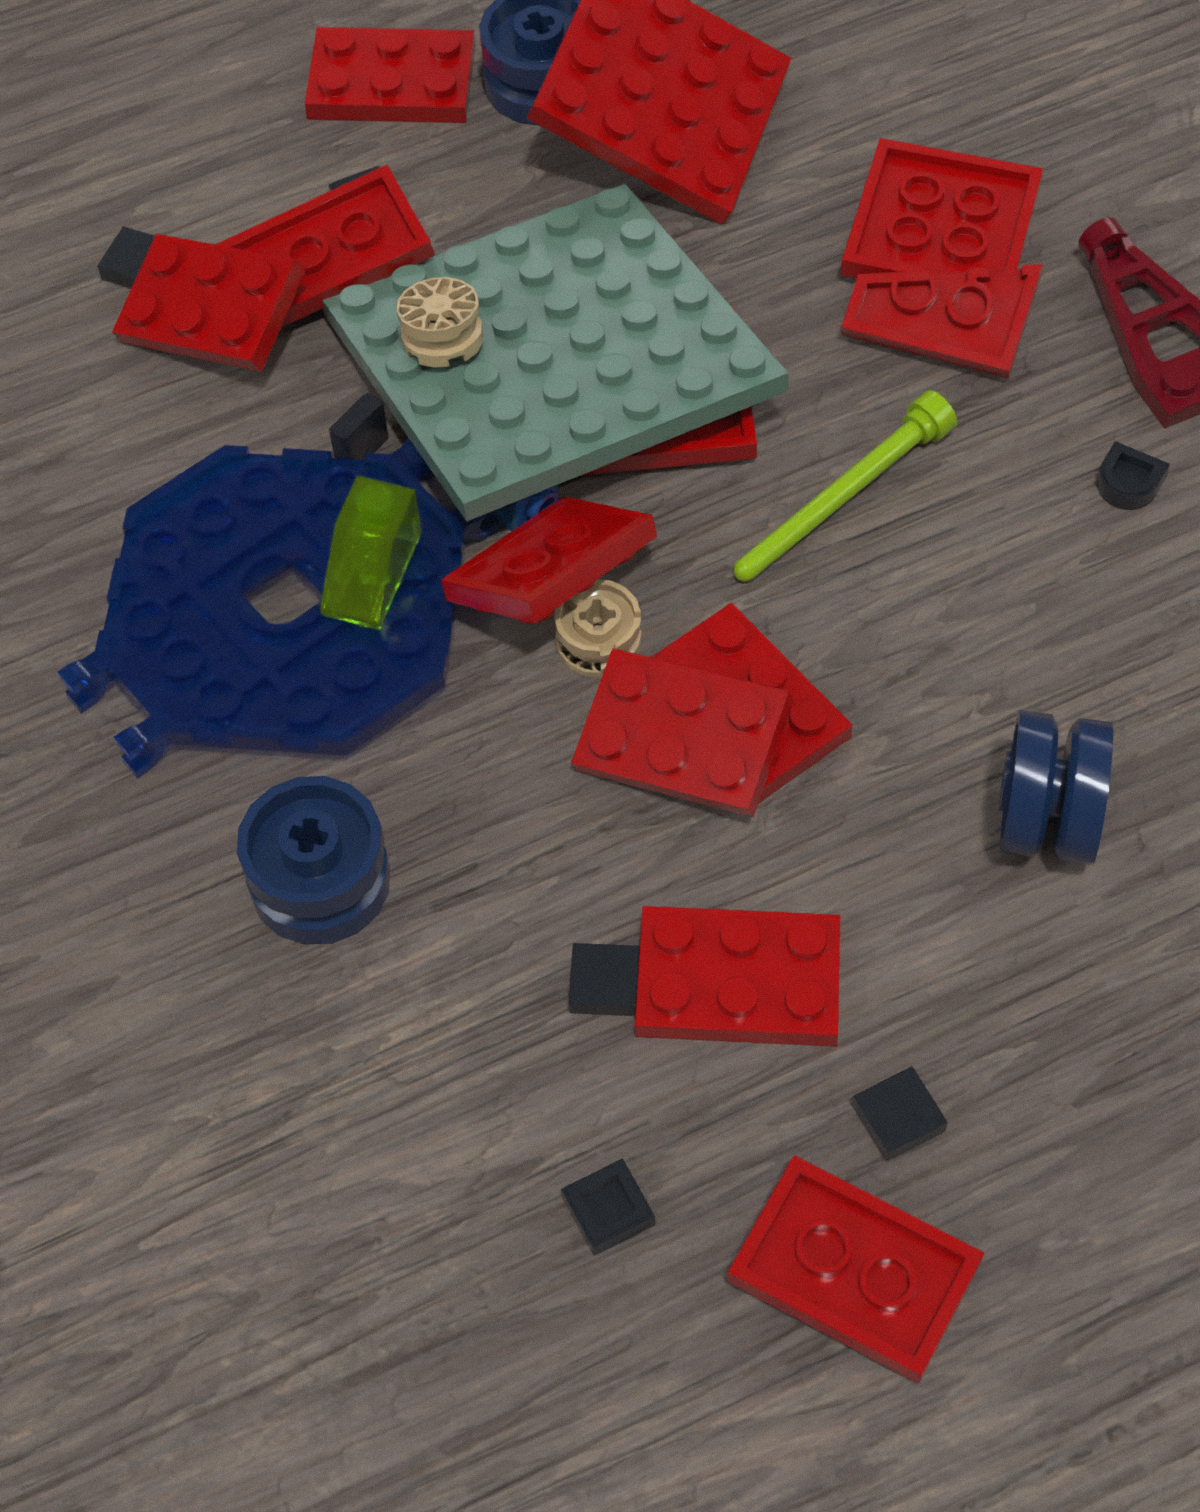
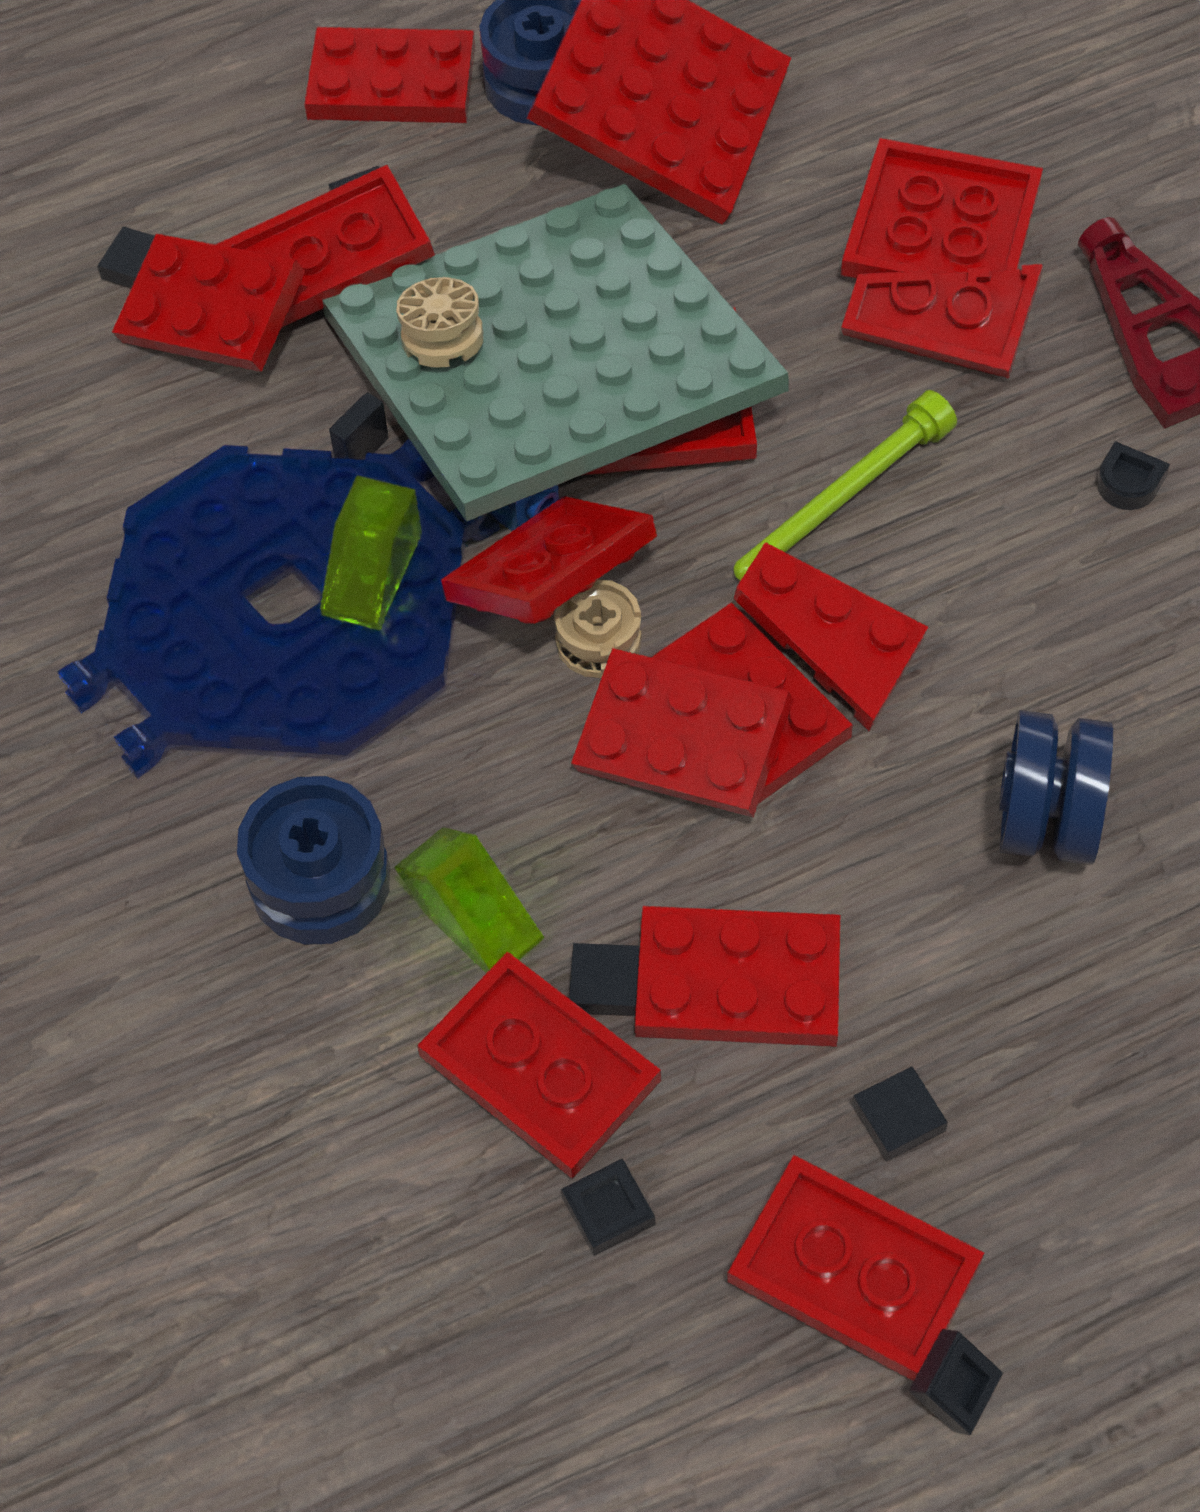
(468, 897): none -> clear neon green slope
(540, 1064): none -> red plate
(836, 629): none -> red wing
(956, 1381): none -> black tile

